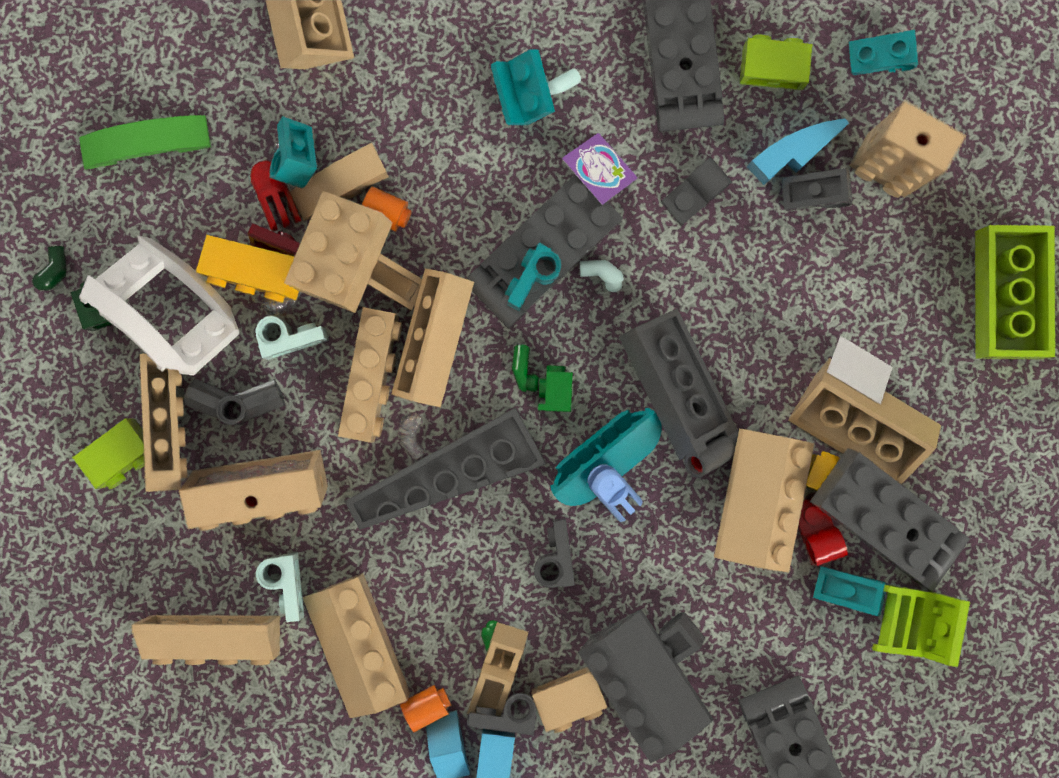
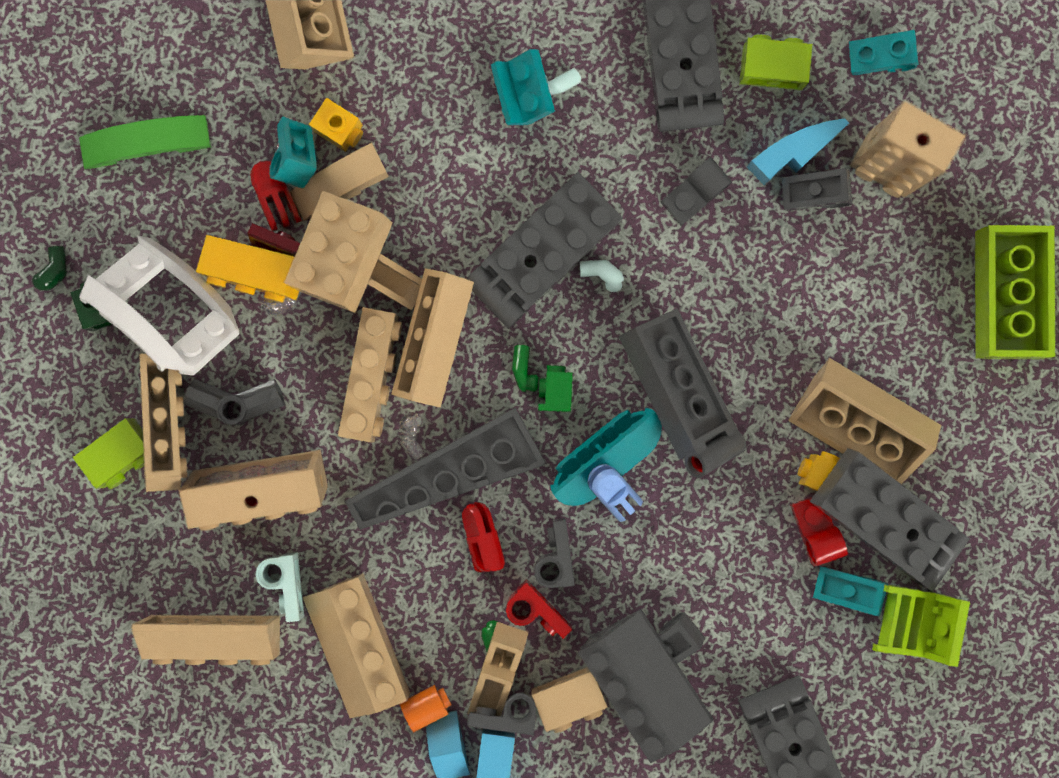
(307, 336): light aqua plate -> none
(337, 125): none -> yellow brick
(390, 205): orange brick -> none
(482, 538): none -> red arm
(520, 288): teal plate -> none
(552, 619): none -> red plate
(599, 168): sticker -> none
(764, 500): tan slope -> none
(860, 370): white sticker -> none

